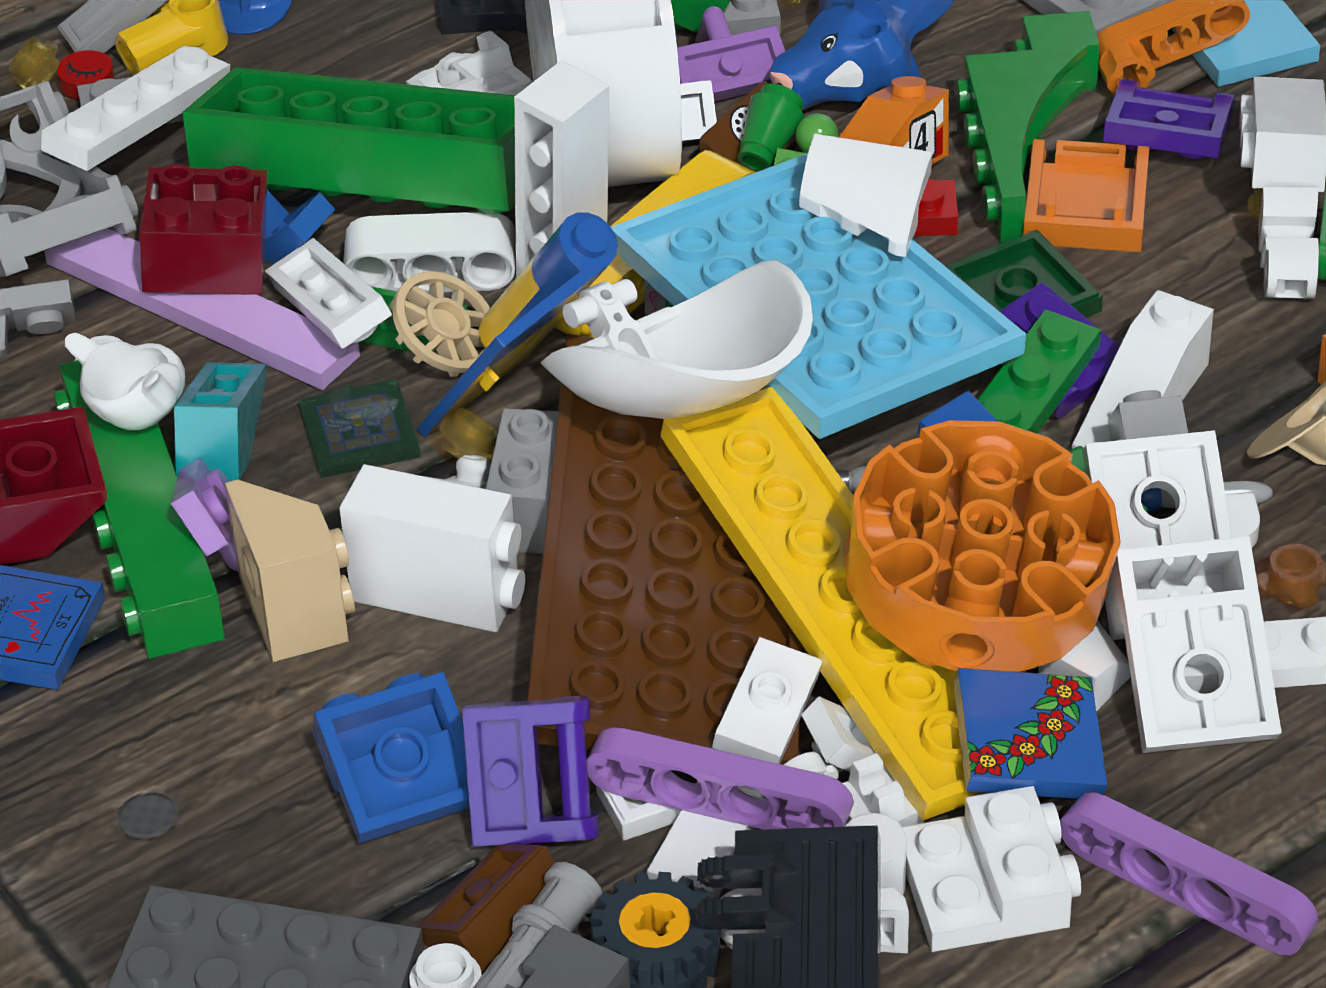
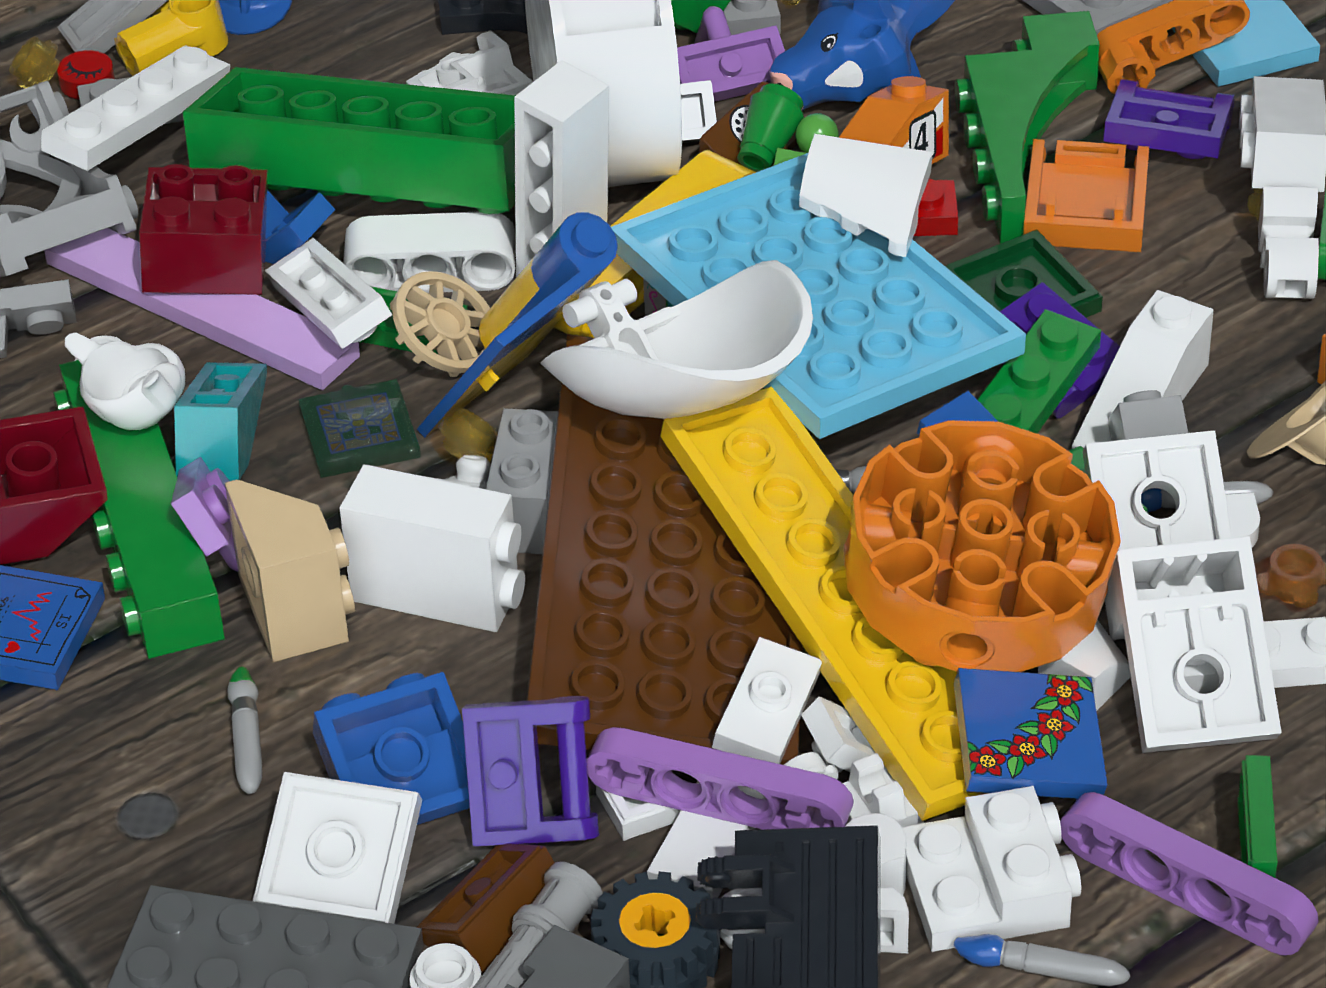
(245, 724): none -> light grey piece
(338, 847): none -> white plate
(992, 951): none -> light grey piece
(1256, 815): none -> green tile

